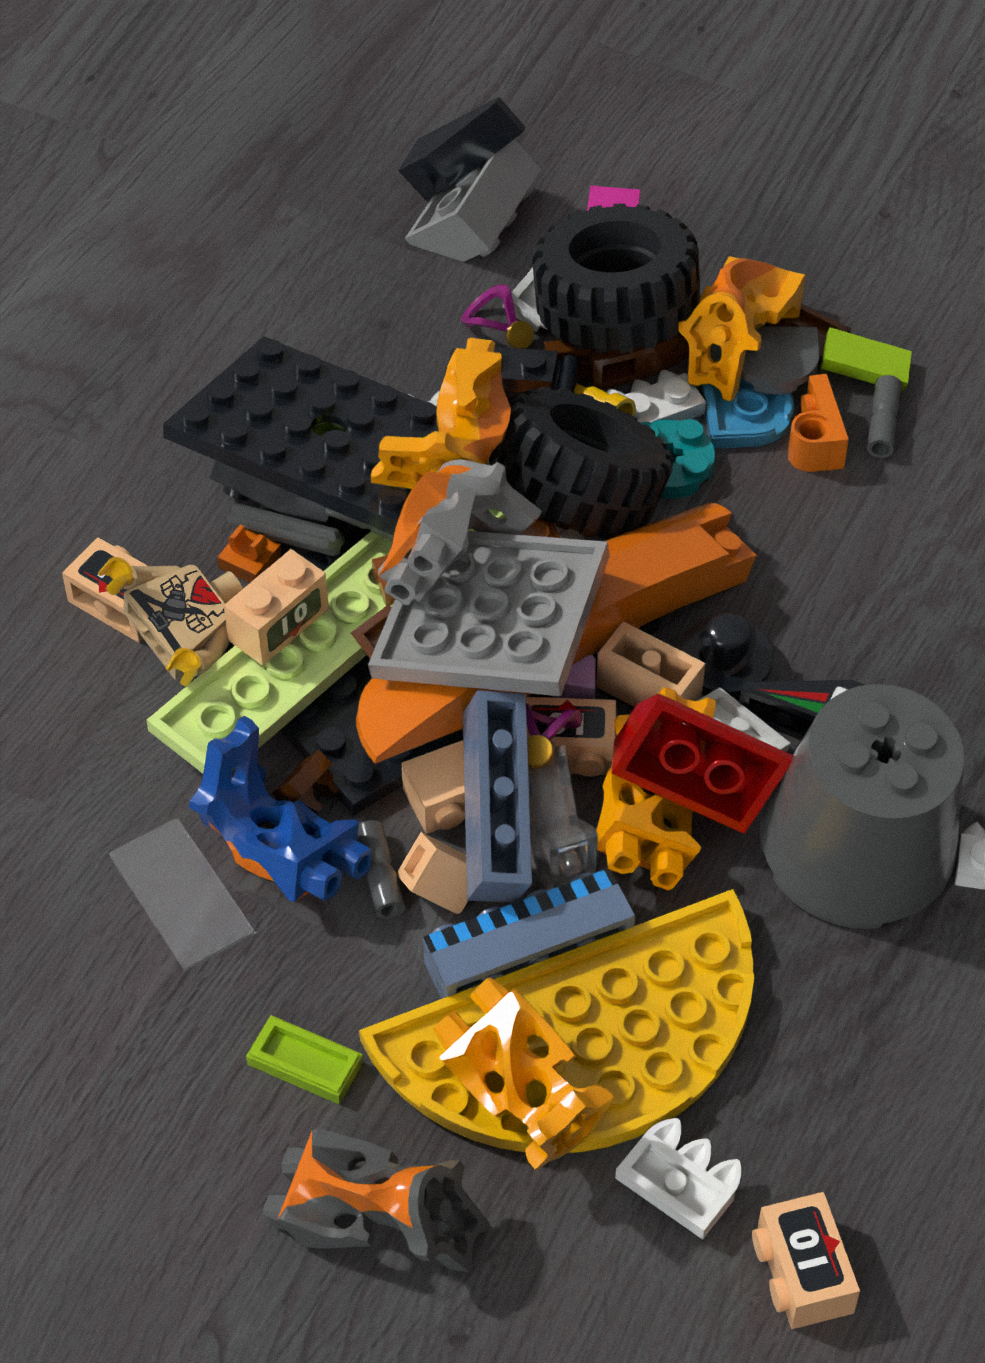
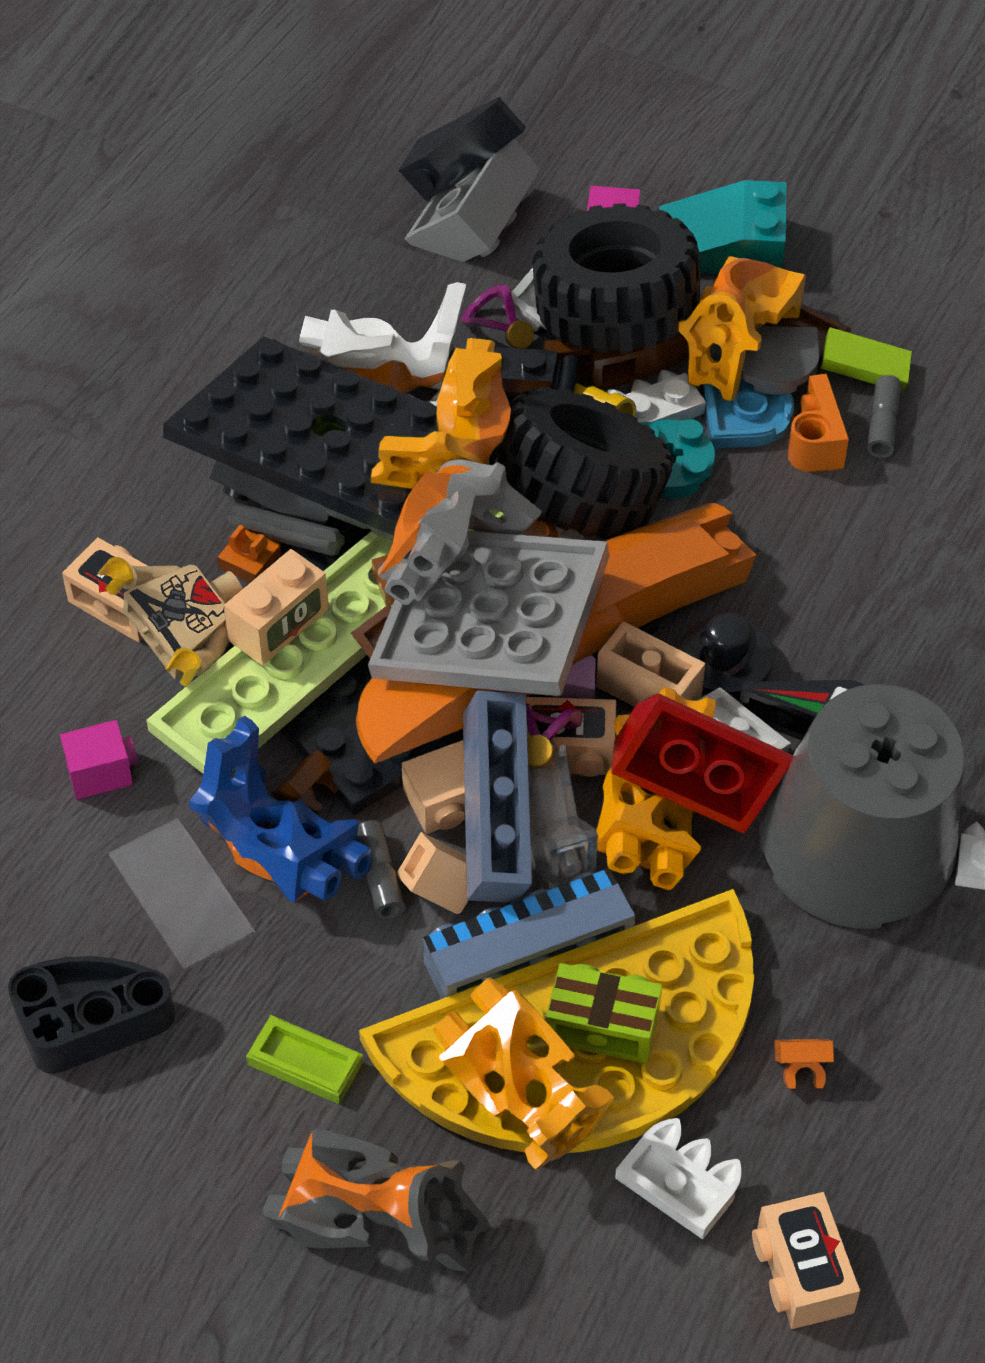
(79, 993): none -> black beam
(98, 759): none -> dark pink brick
(380, 353): none -> white hips
(604, 1011): none -> lime brick
(736, 222): none -> teal slope
(801, 1054): none -> orange tile

